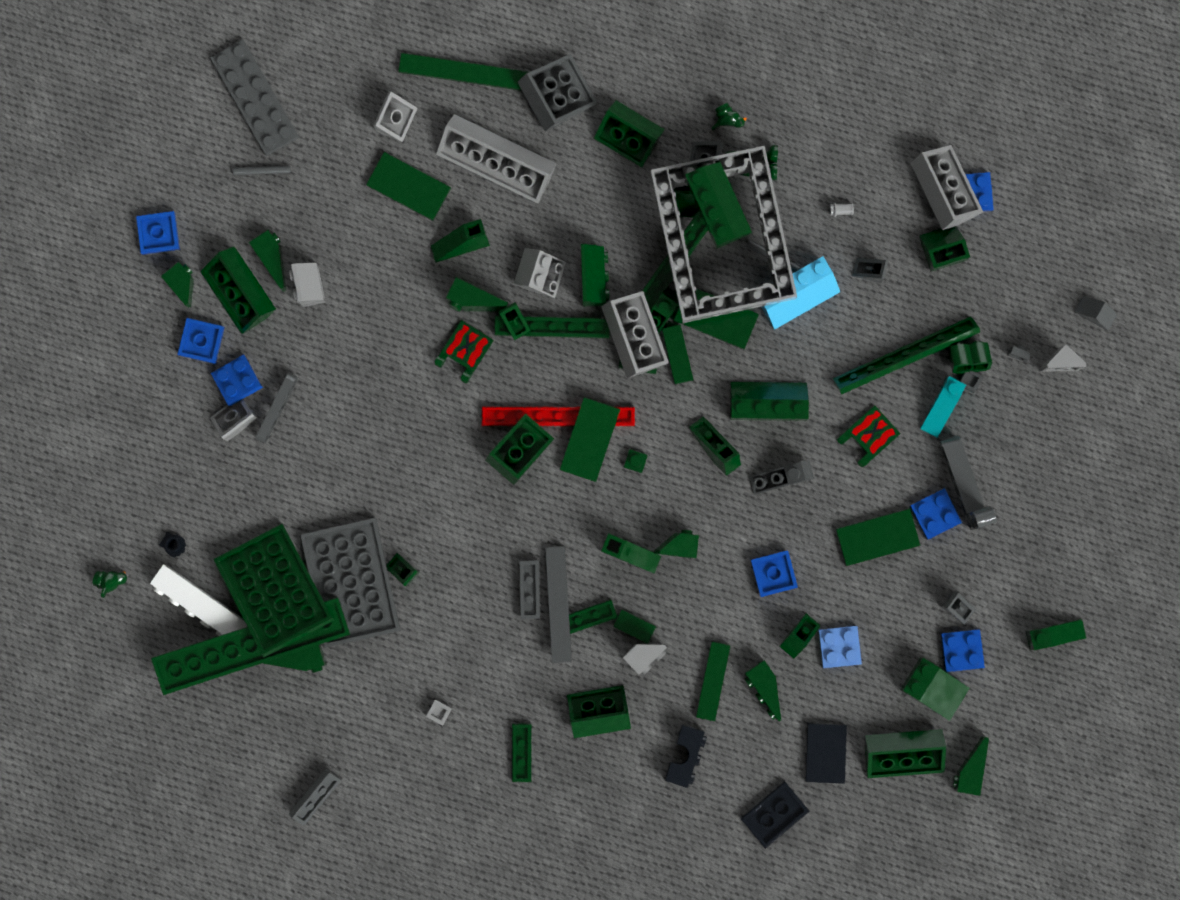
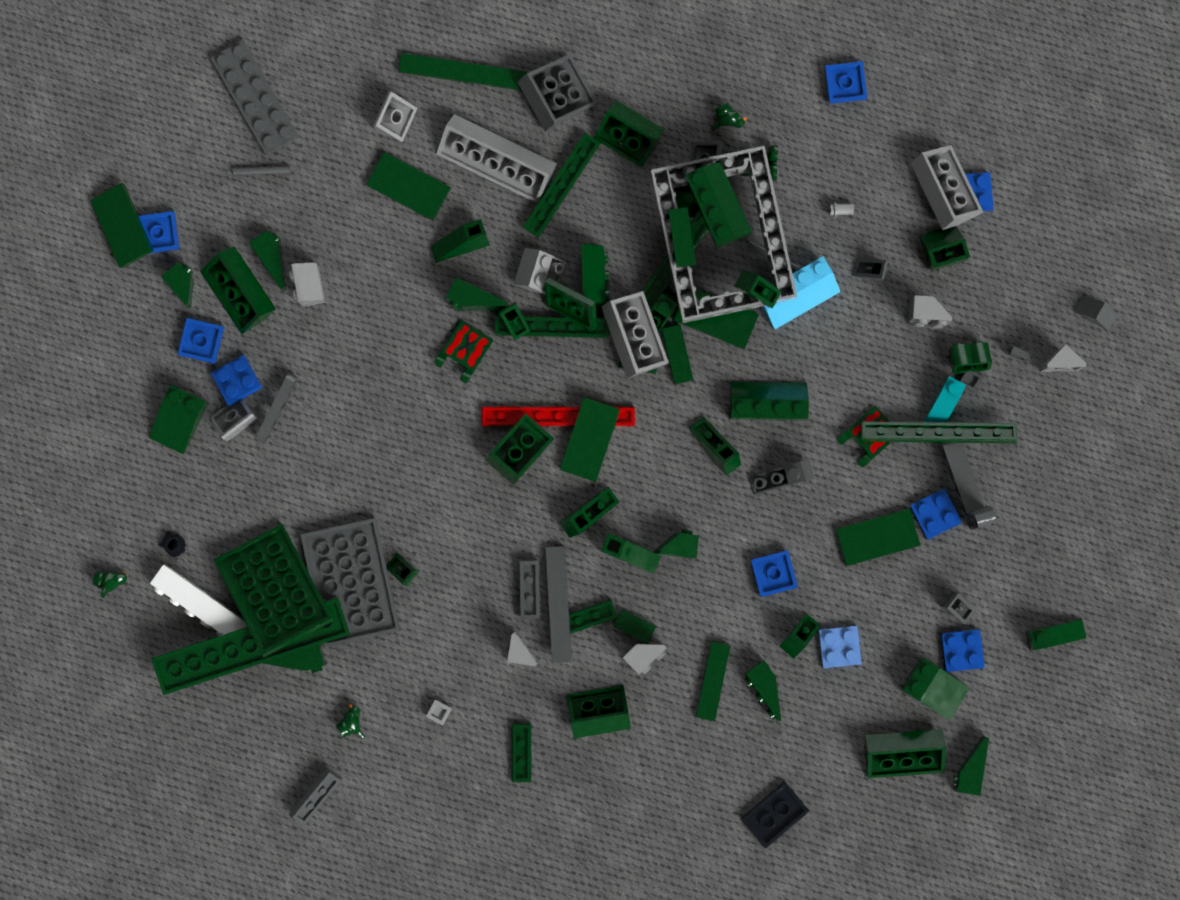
(121, 225): none -> dark green tile
(177, 419): none -> dark green slope
(350, 722): none -> dark green animal
(519, 652): none -> light grey slope
(561, 185): none -> dark green plate
(570, 304): none -> dark green tile
(589, 513): none -> dark green slope
(635, 461): dark green plate -> none
(681, 773): black arch -> none
(682, 237): none -> dark green tile
(757, 288): none -> dark green slope
(826, 753): black tile -> none
(845, 82): none -> blue plate
(906, 355): dark green plate -> none
(927, 311): none -> light grey slope
(939, 432): none -> dark green tile

